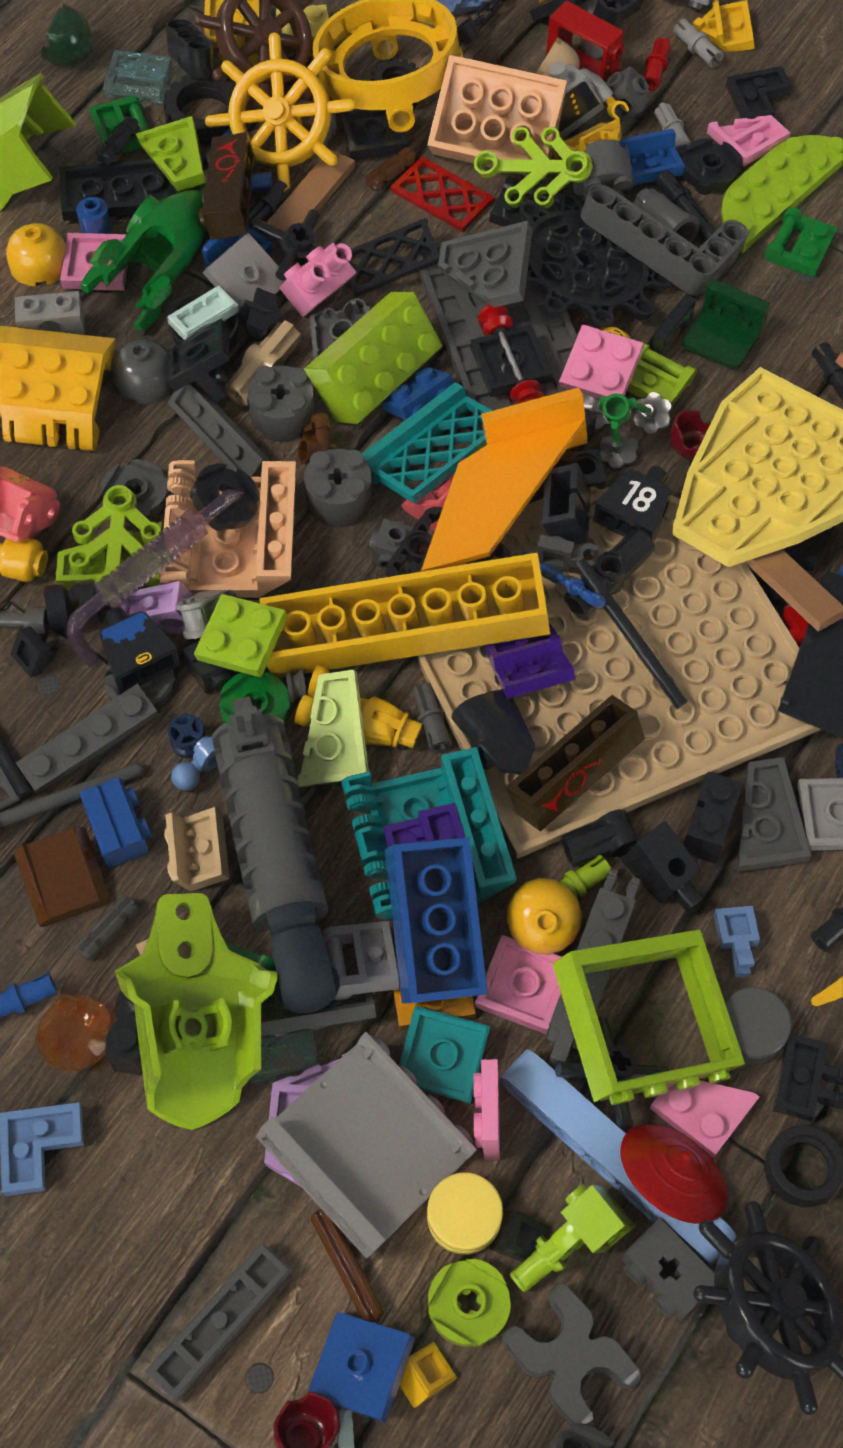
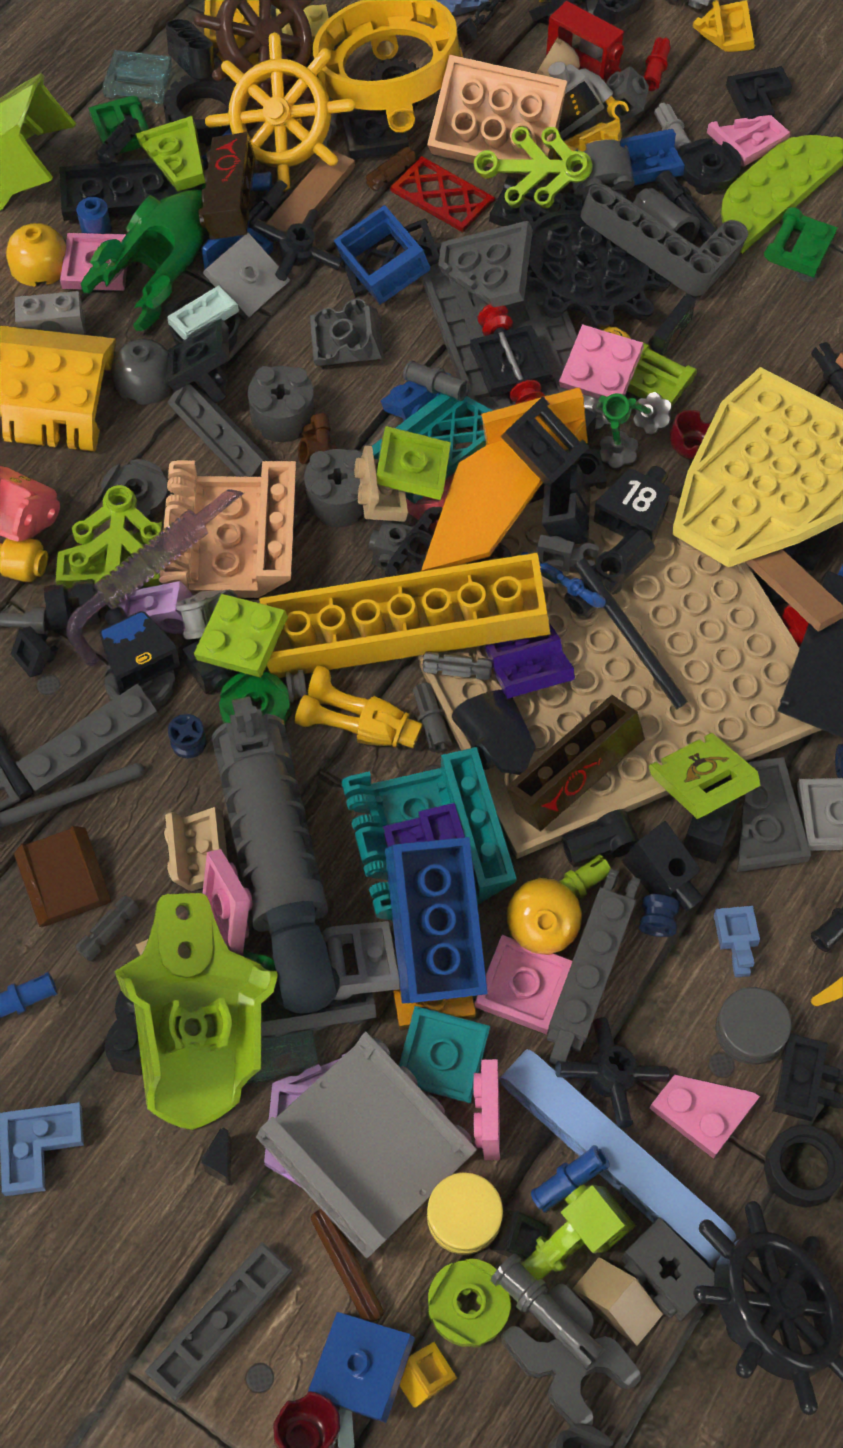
(67, 38): clear green cylinder -> none
(73, 1033): clear orange dish -> none
(115, 823): blue brick -> none
(187, 774): medium blue plate -> none
(218, 1157): none -> black slope
(219, 478): black plate -> none
(227, 900): none -> bright pink plate
(260, 314): black piece -> none
(270, 353): tan piece -> none
(319, 278): bright pink brick -> none
(336, 732): yellowish green wing -> none
(373, 357): lime brick -> none
(377, 500): none -> tan bracket
(396, 273): none -> blue window
(412, 463): none -> lime plate
(436, 380): none -> dark grey pin
(457, 665): none -> dark grey axle
(533, 1298): none -> dark grey pin
(538, 447): none -> black plate
(569, 1178): none -> blue pin
(618, 1300): none -> tan slope
(659, 915): none -> dark blue wheel
(674, 1173): red hat -> none
(698, 43): light grey pin -> none
(700, 766): none -> lime container
(703, 994): lime window -> none
(726, 325): dark green bracket -> none

